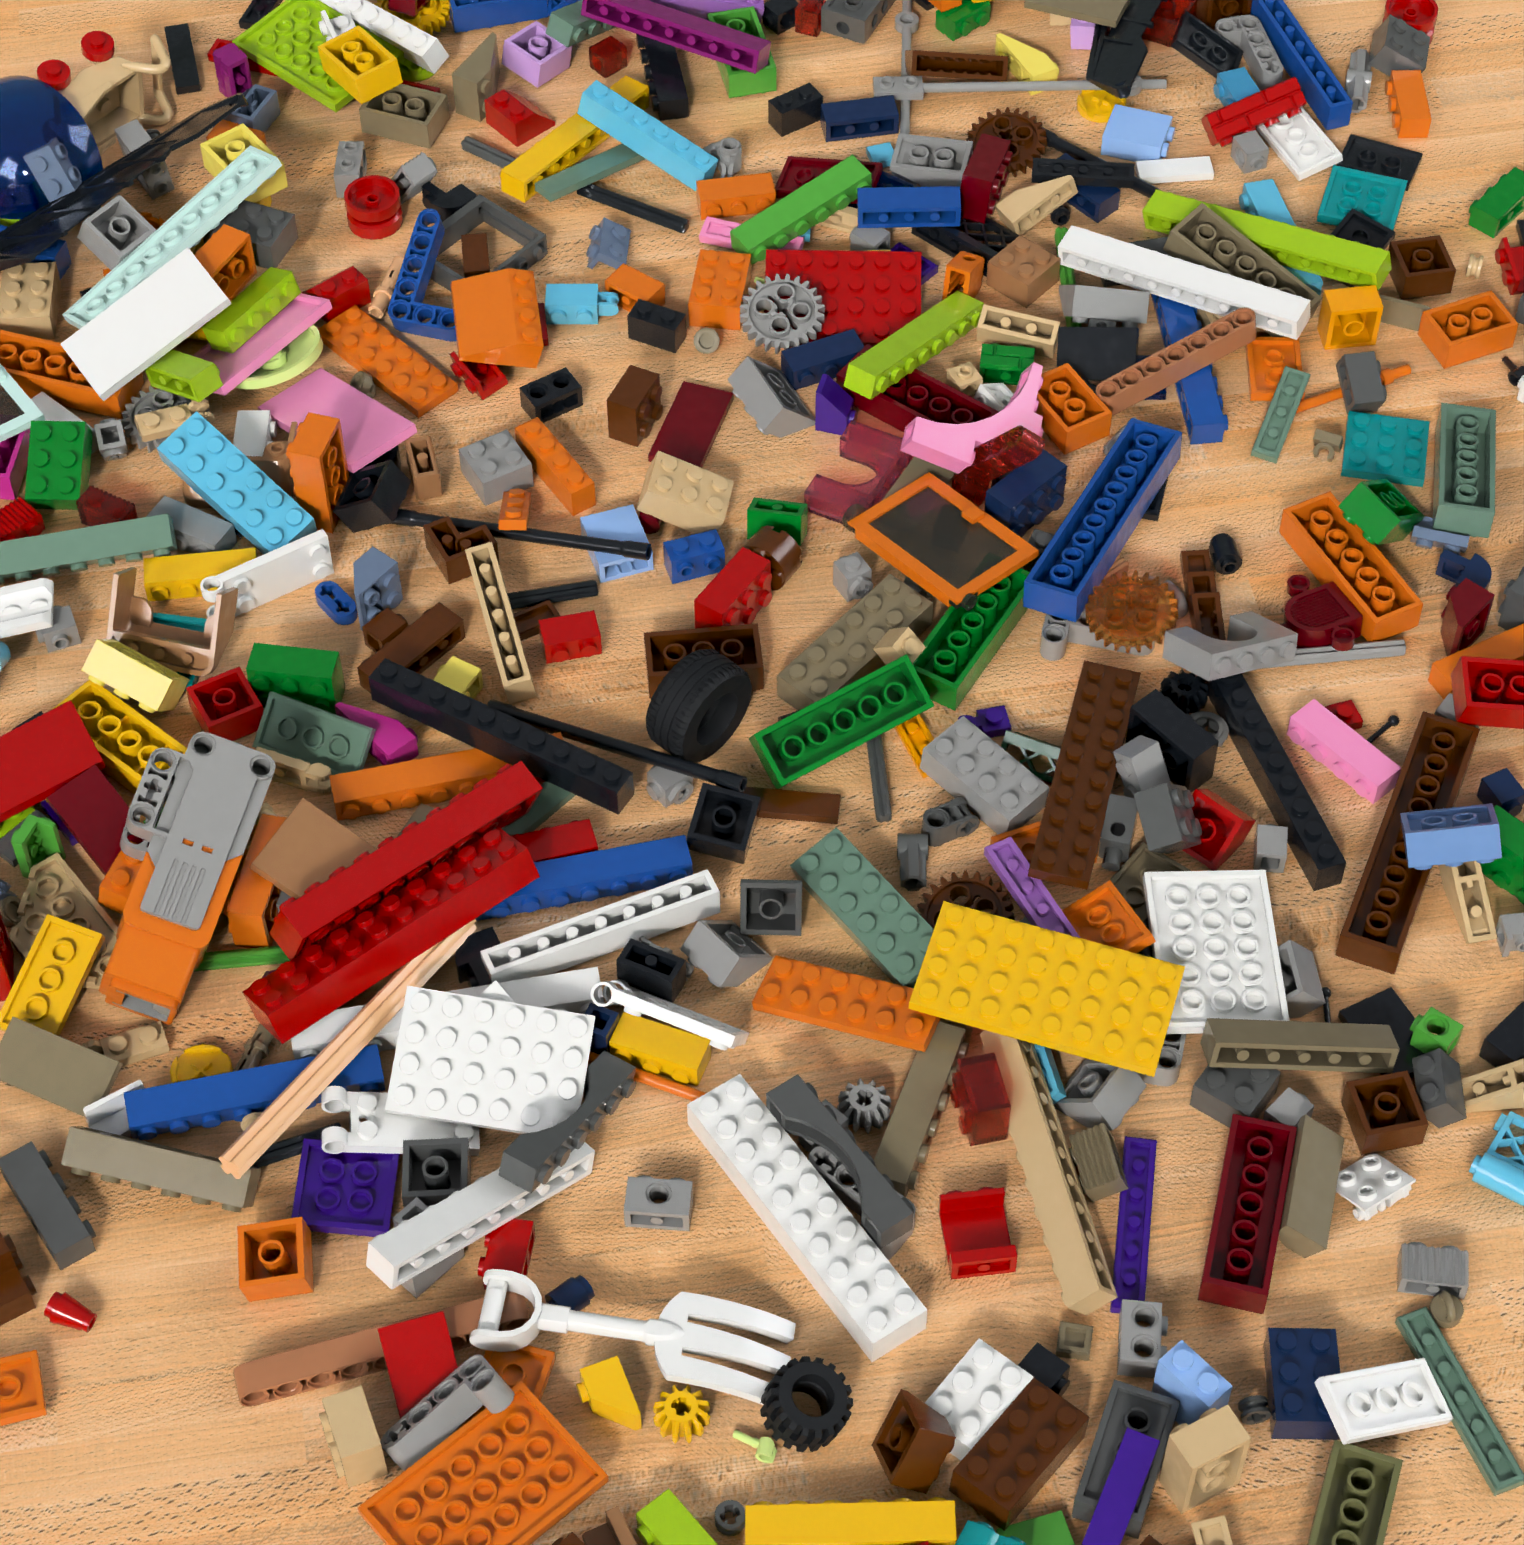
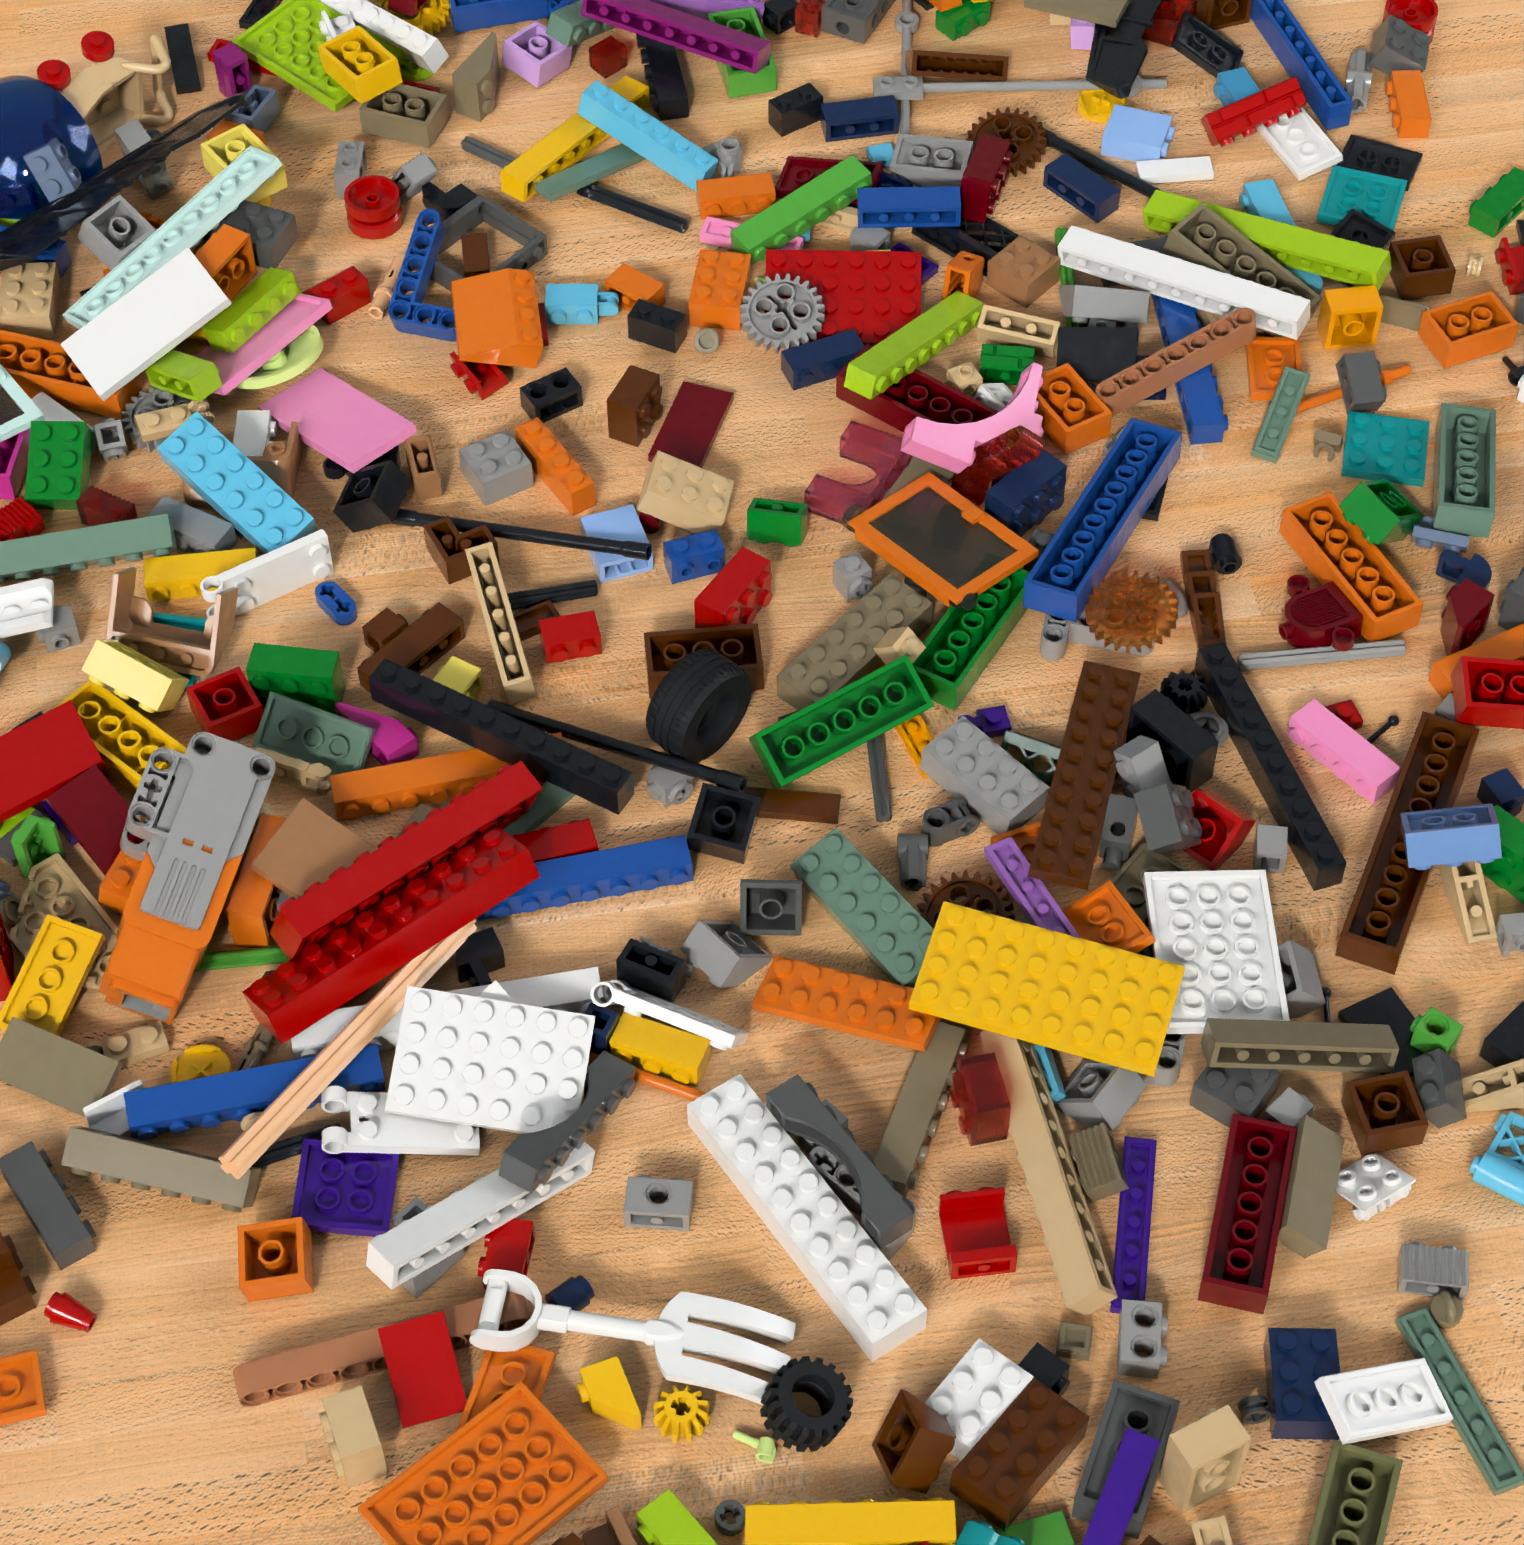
(319, 468): orange brick -> none
(363, 382): dark tan tile -> none
(376, 584): sand blue slope -> none
(388, 360): orange plate -> none
(434, 1169): dark grey brick -> none
(446, 1409): light grey beam -> none
(515, 117): red slope -> none
(515, 510): orange plate -> none
(604, 929): white brick -> none
(608, 244): sand blue bracket -> none
(770, 399): light grey slope -> none
(780, 550): reddish brown brick -> none
(833, 407): dark purple slope -> none
(864, 1105): light grey gear -> none
(1026, 62): light yellow slope -> none
(1031, 204): tan slope -> none
(1060, 216): black pin -> none
(1084, 172): black plate -> none
(1192, 1381): light blue brick -> none
(1249, 36): light grey beam -> none
(1249, 152): light grey brick -> none
(1250, 645): light grey arch -> none

